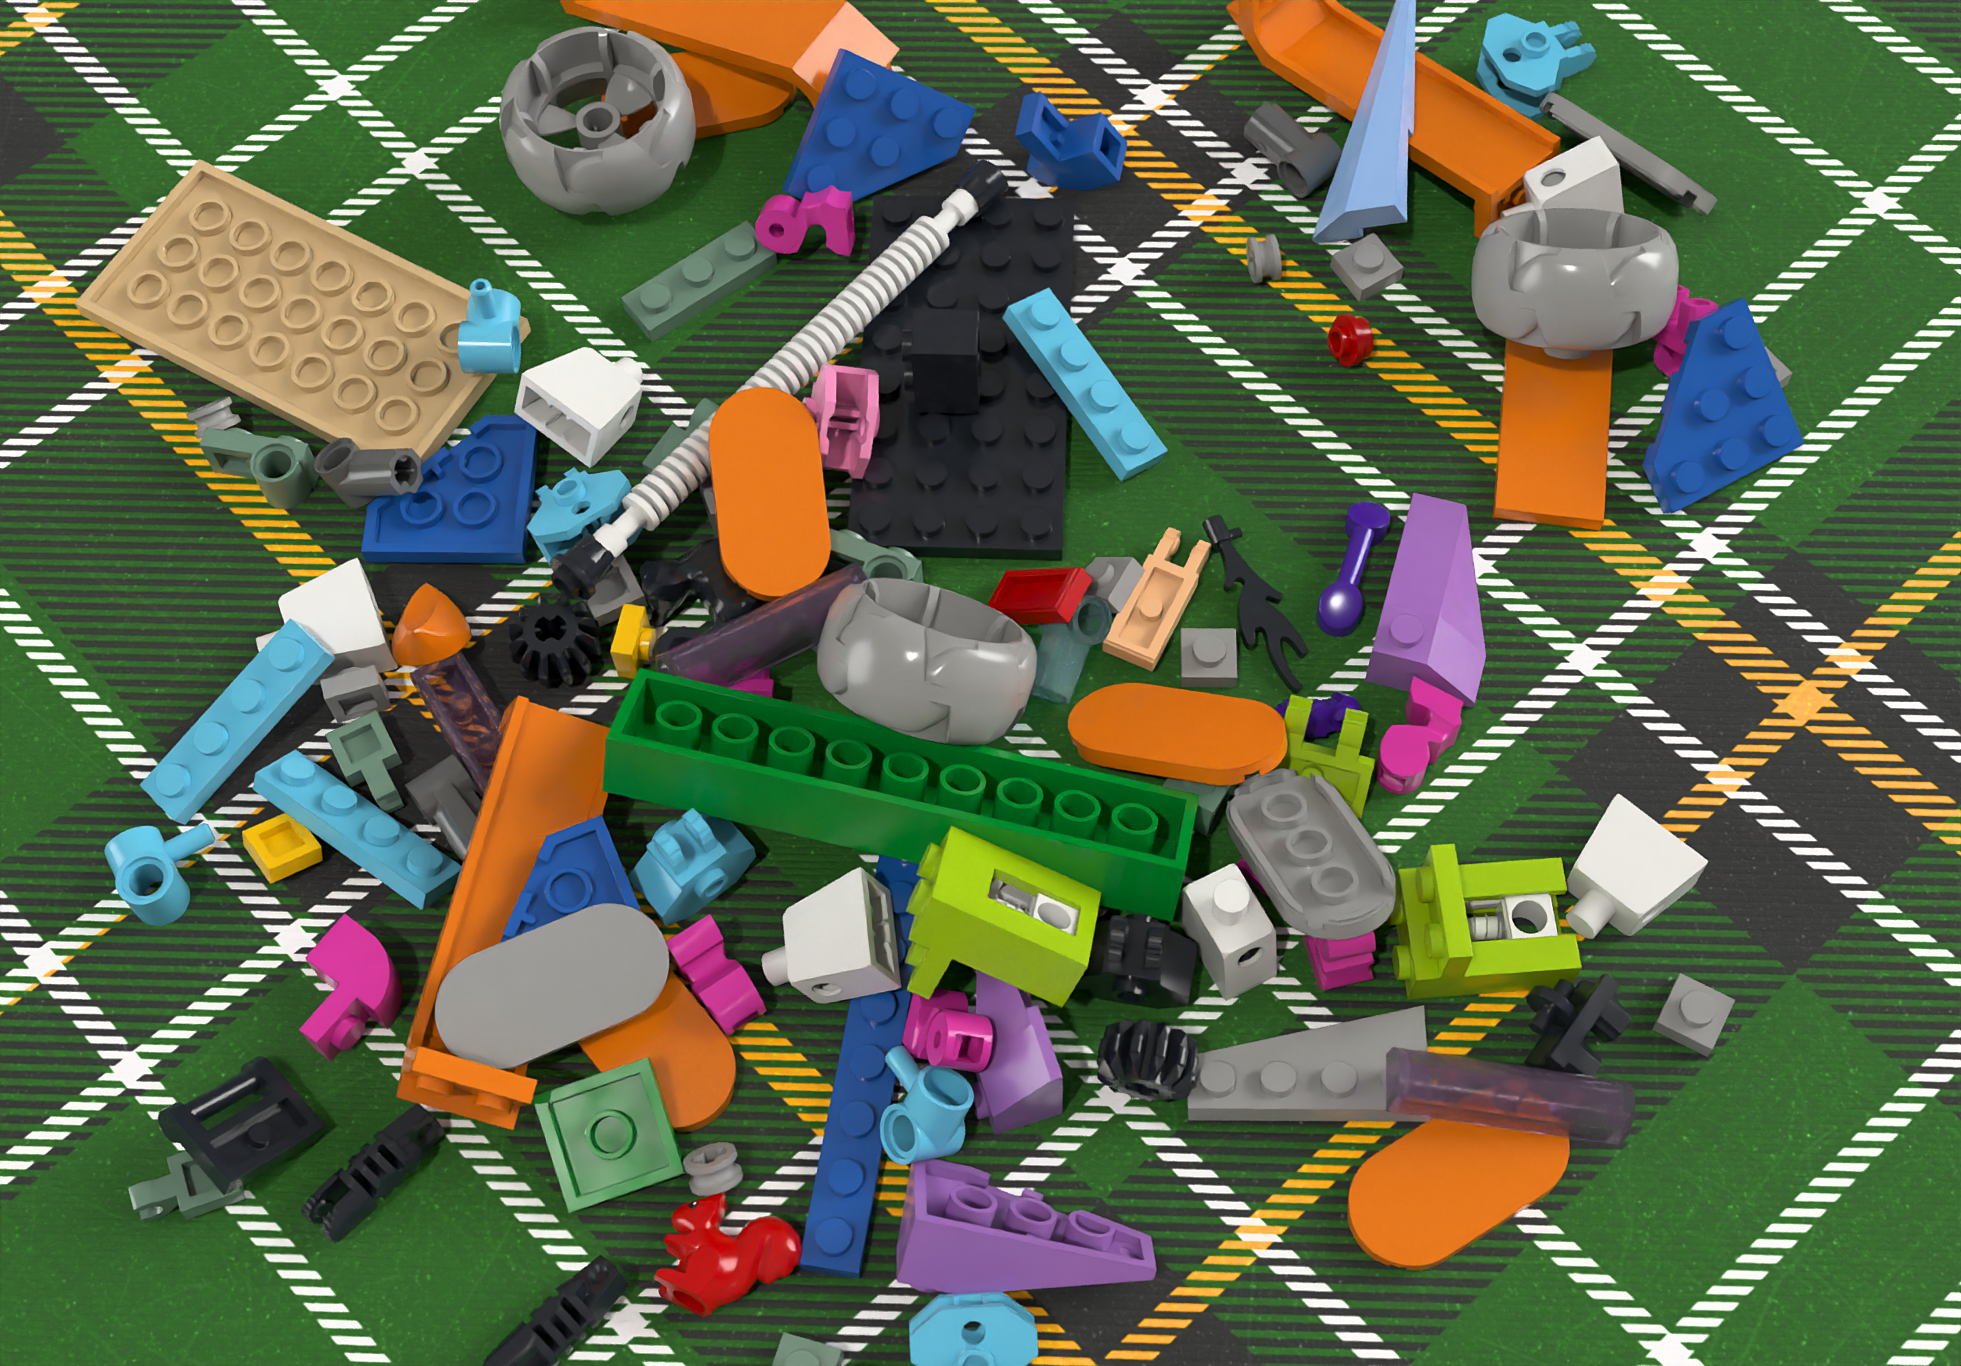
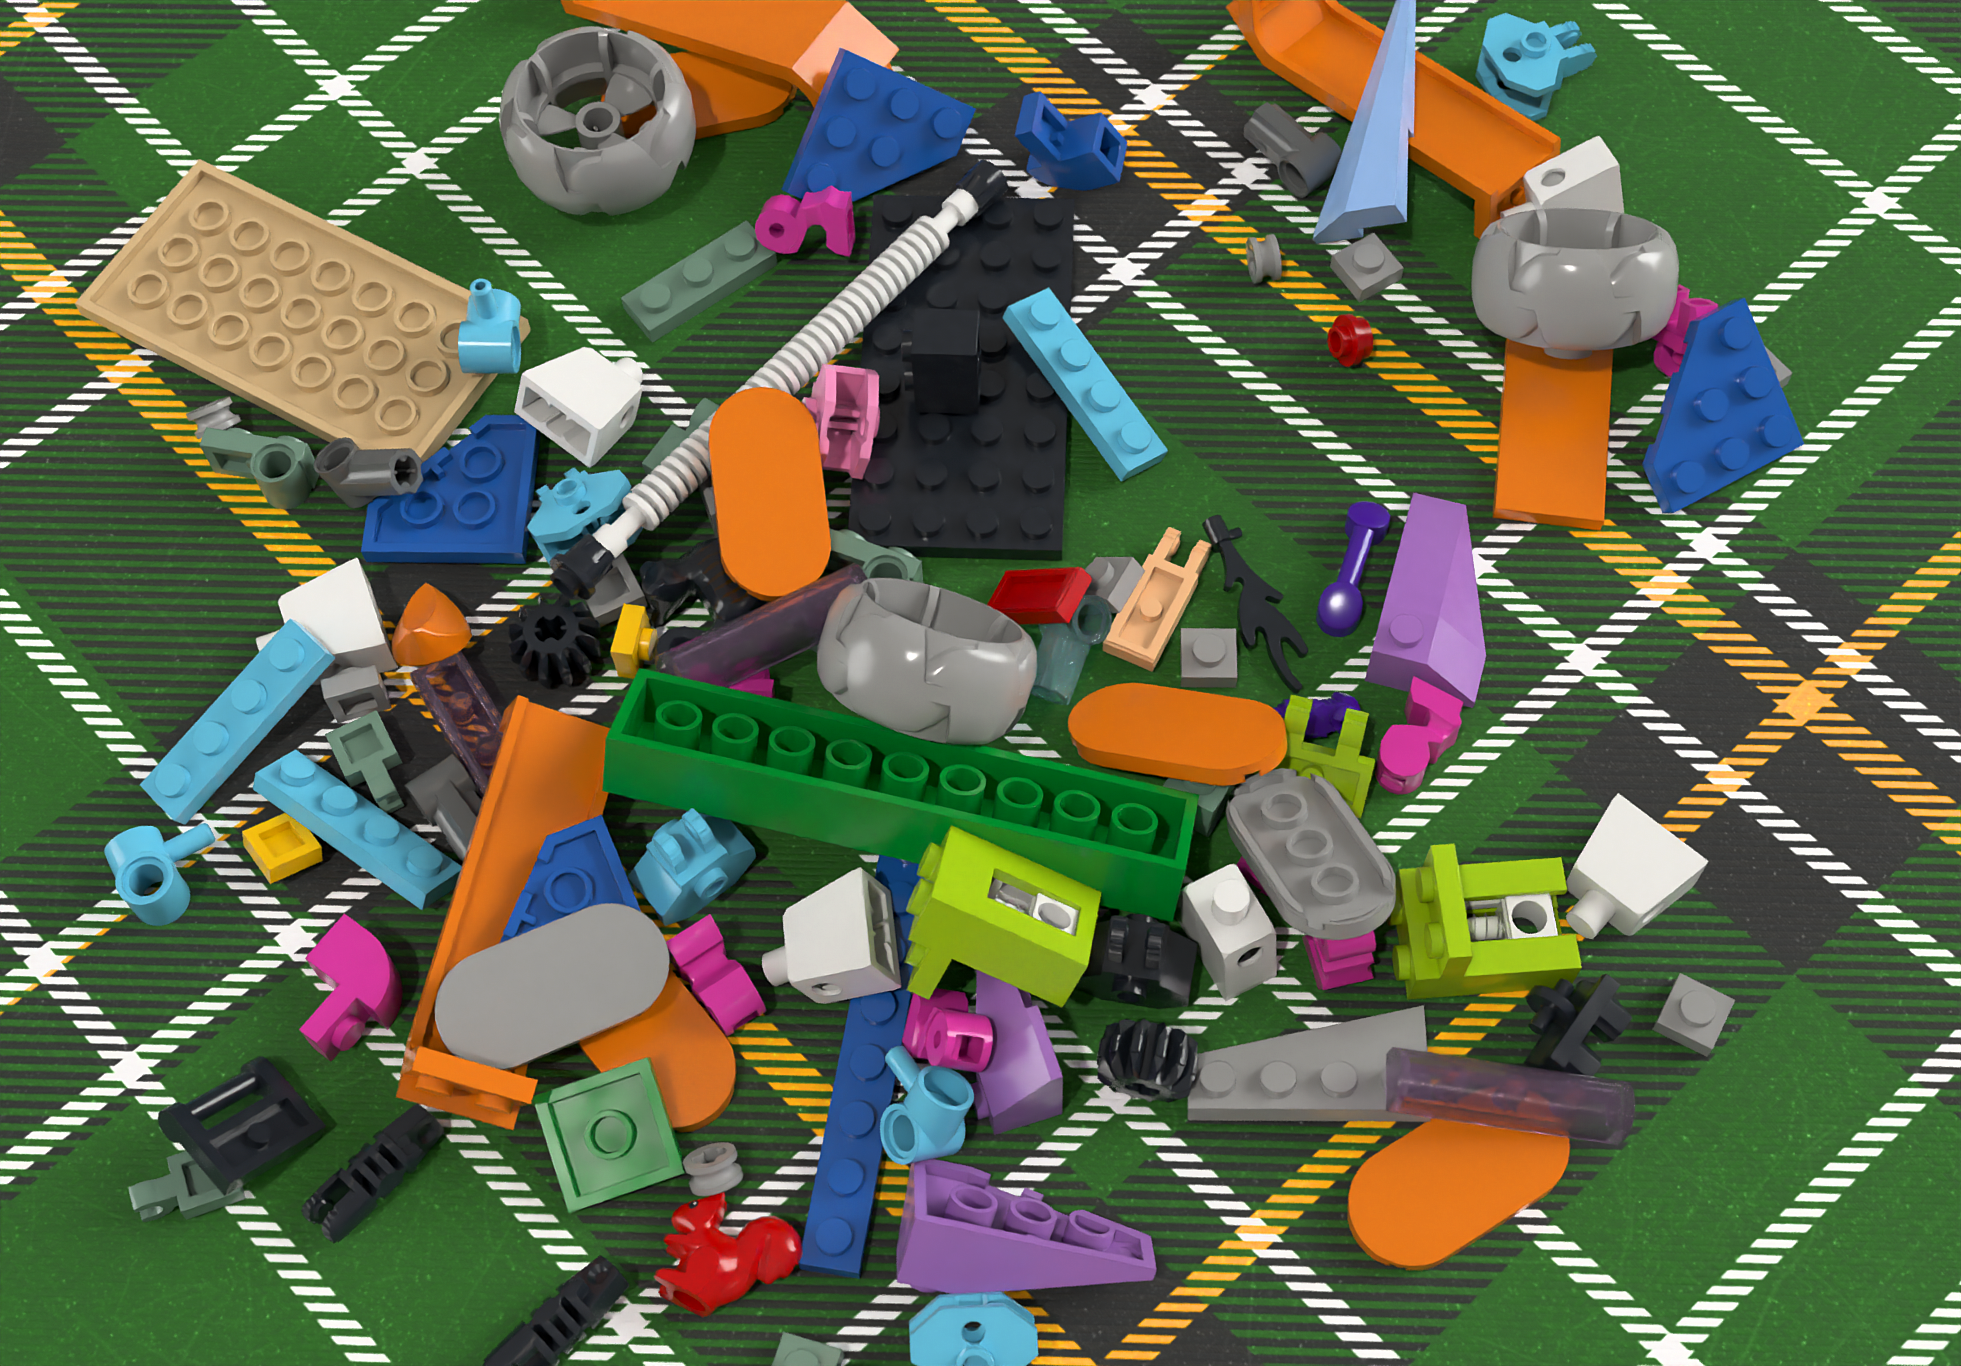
(1630, 155): light grey tile -> none

